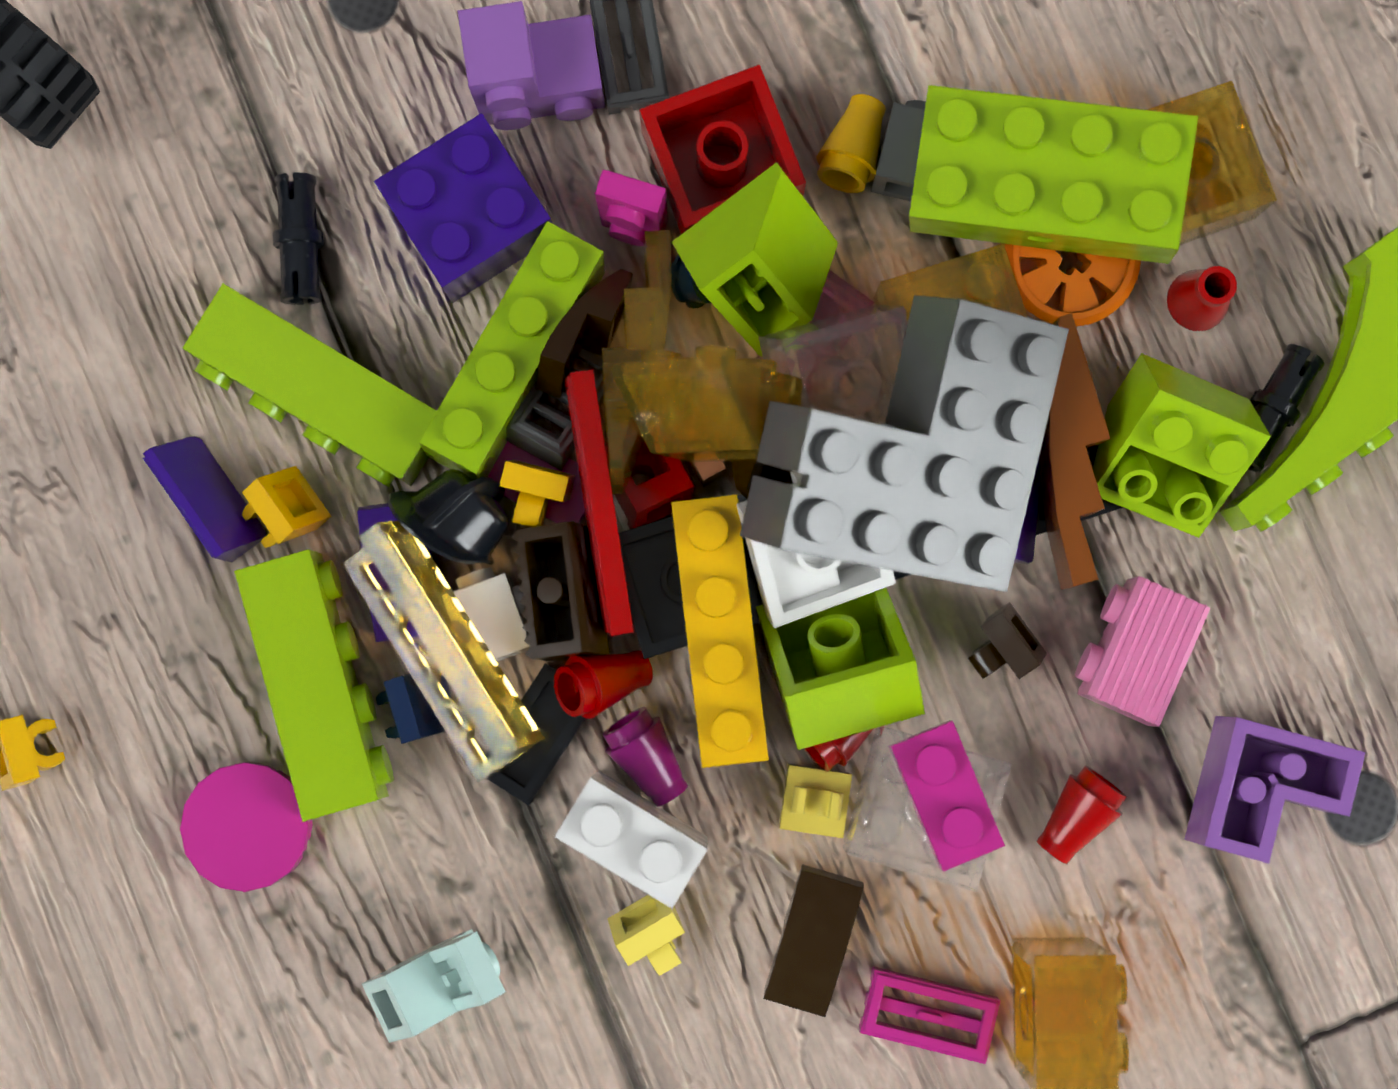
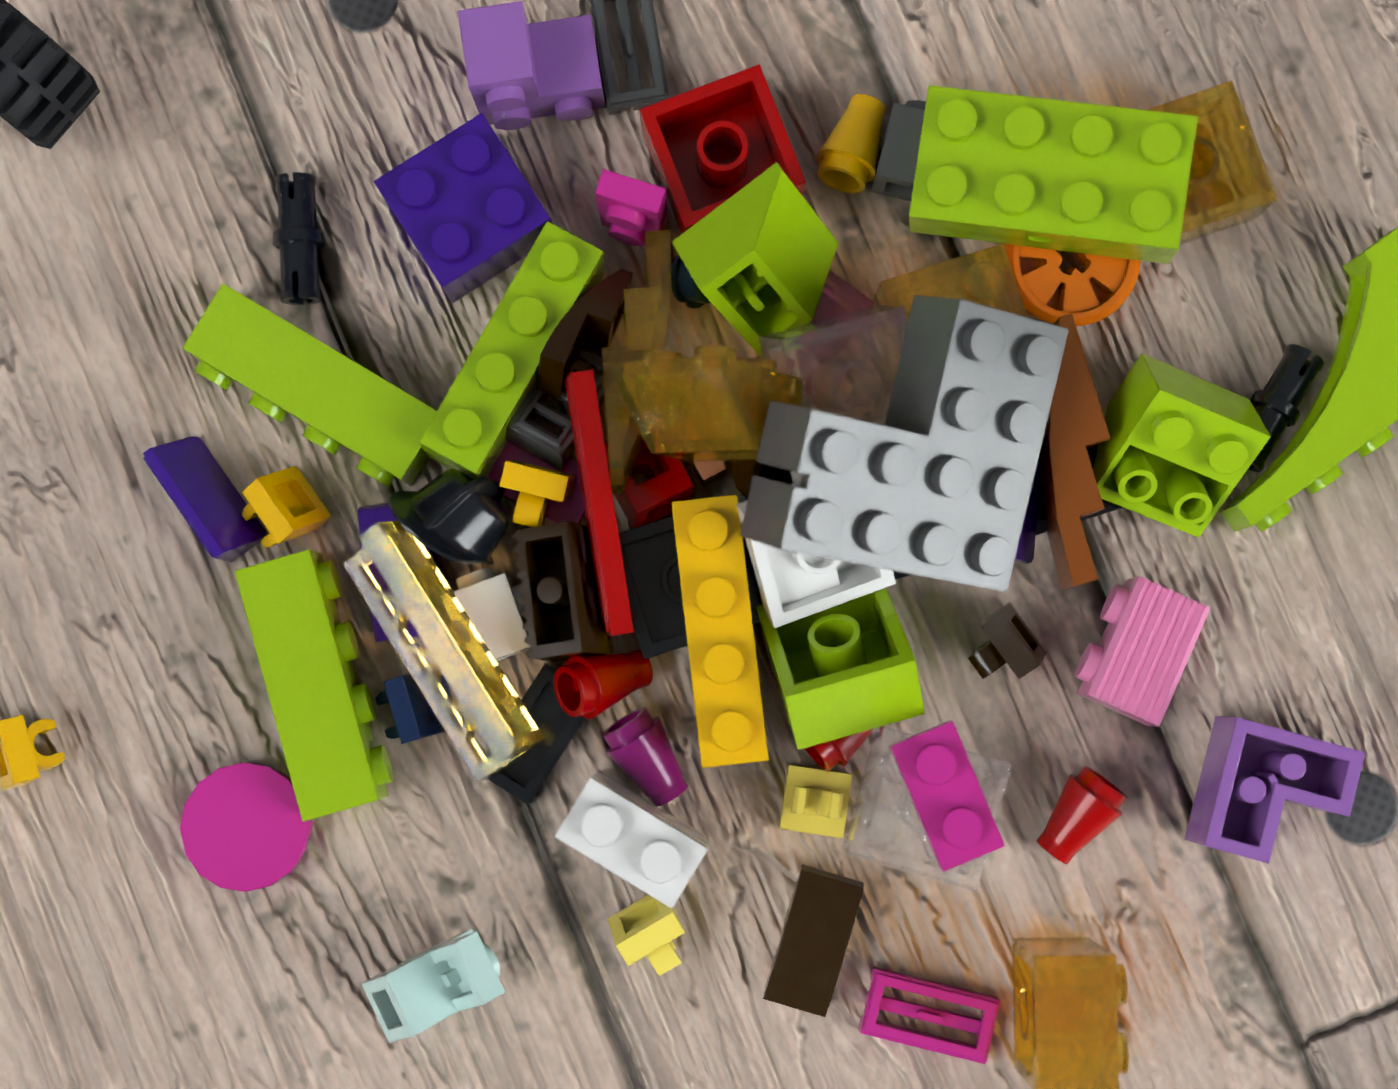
(1193, 306): red cone -> none

